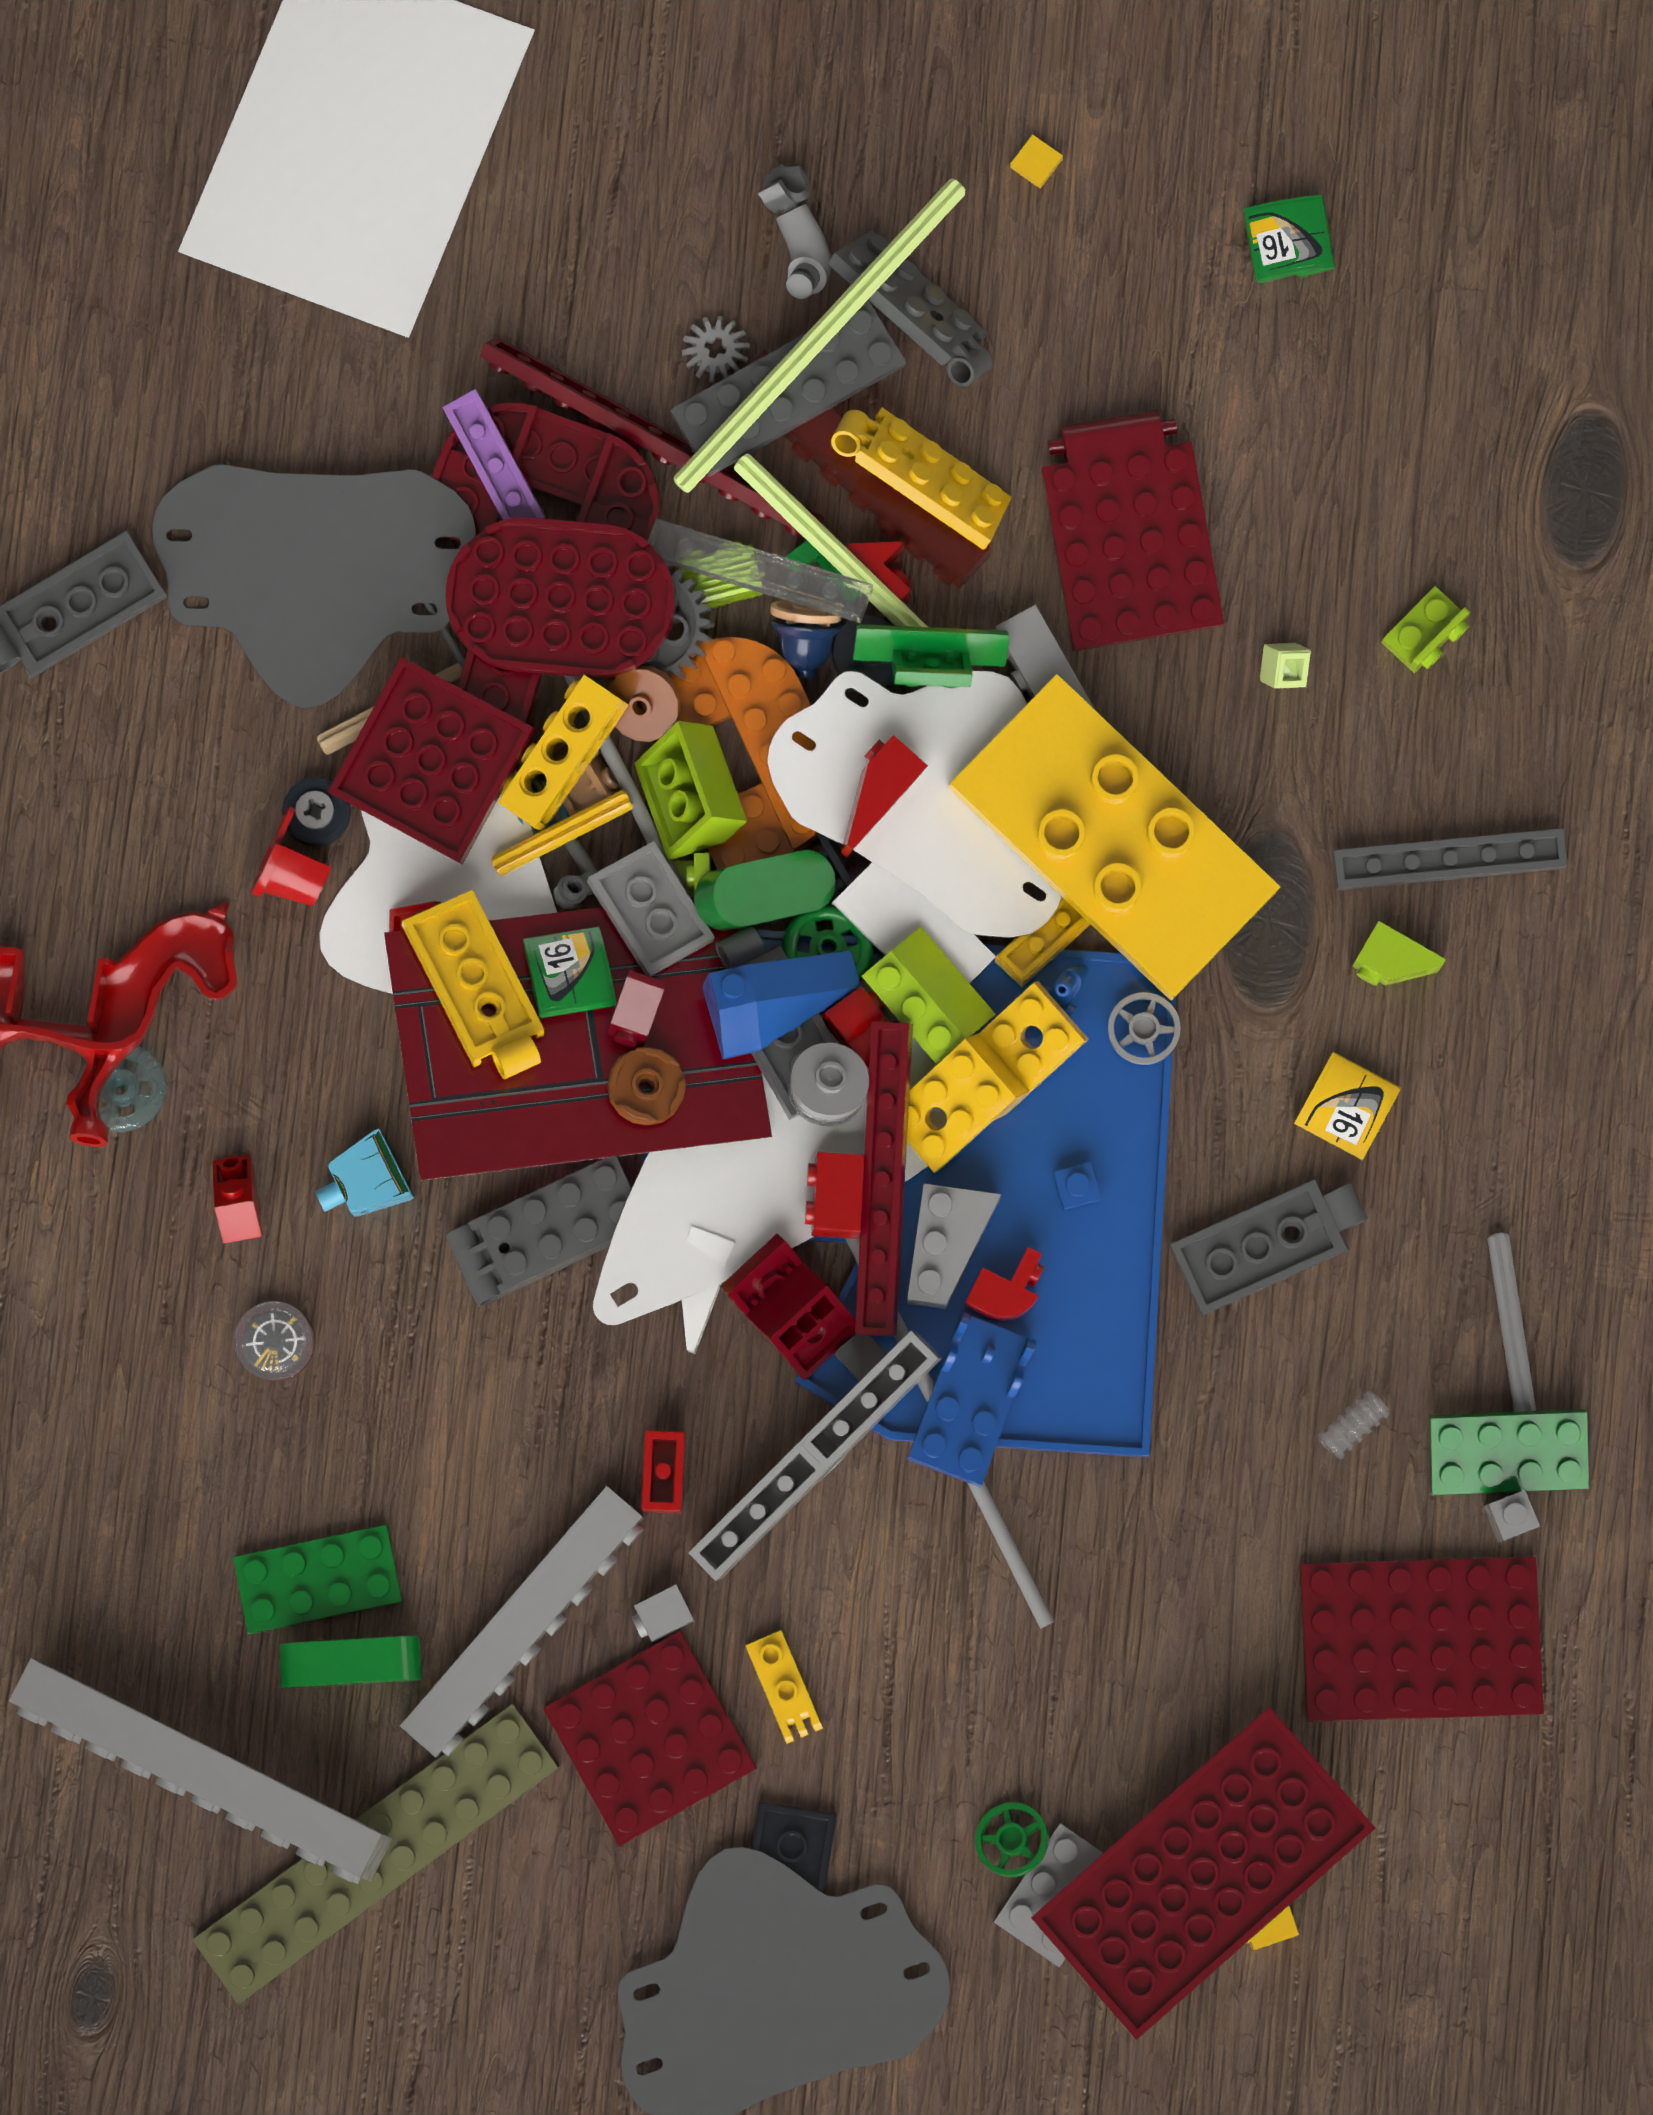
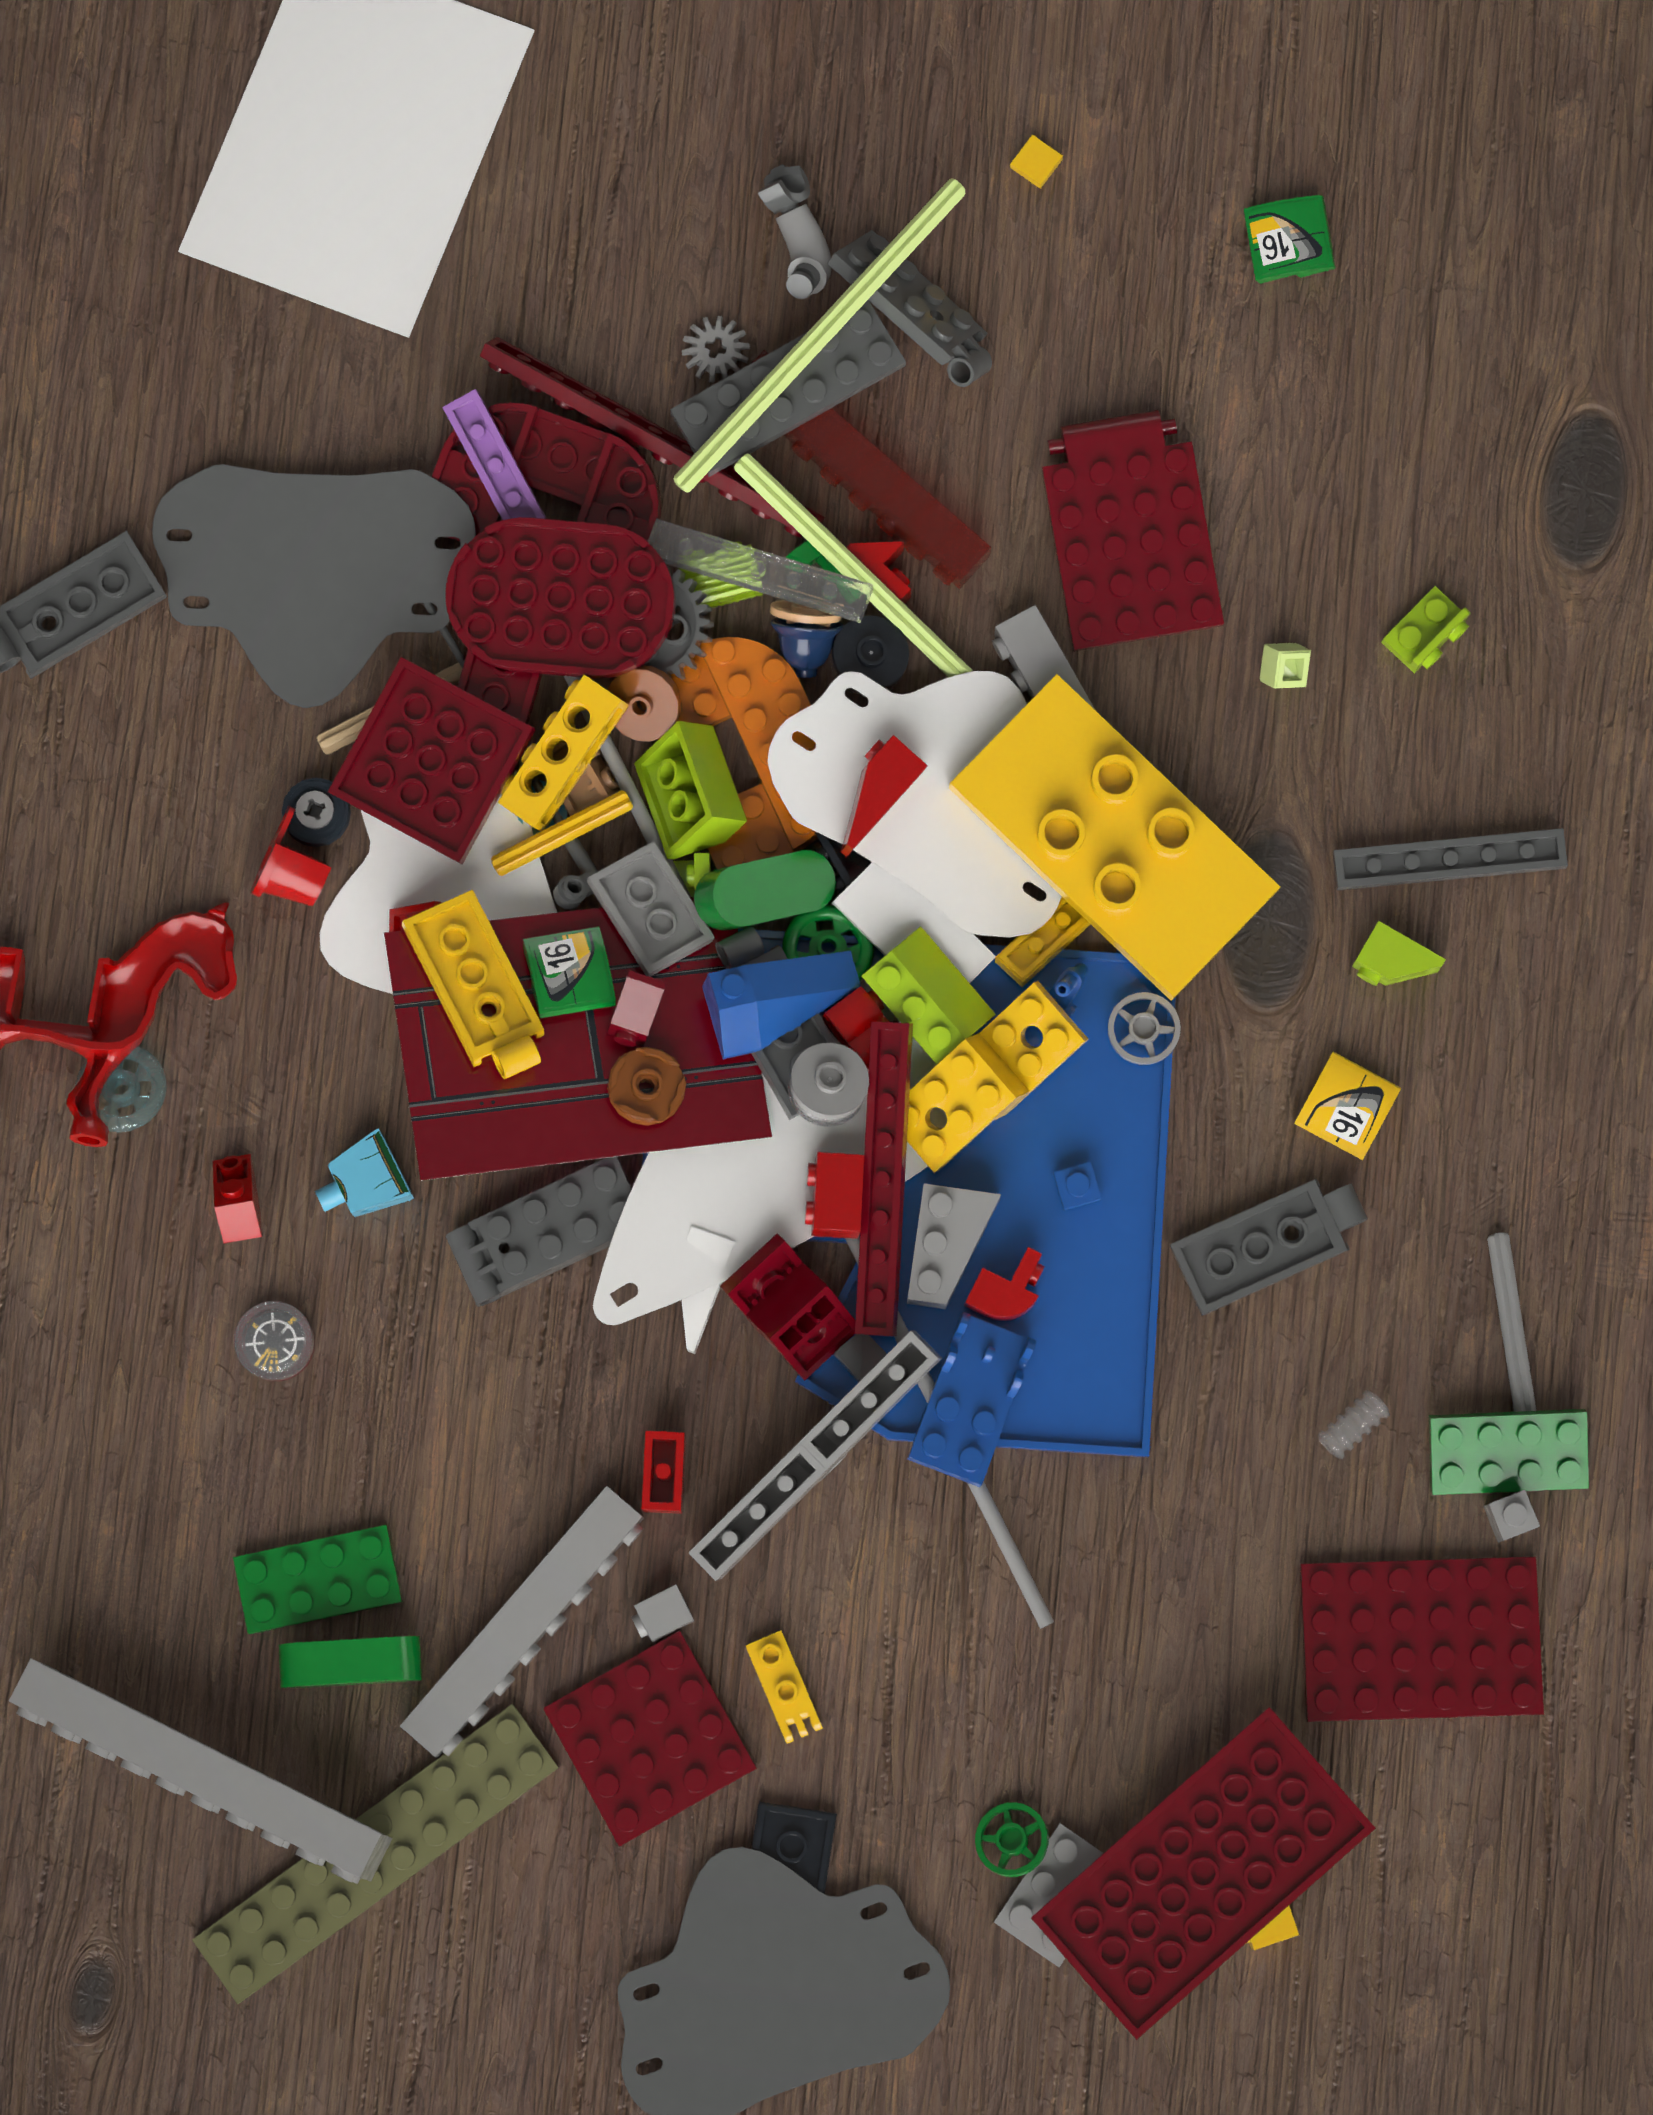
(923, 473): yellow hinge -> none
(931, 654): green bracket -> none

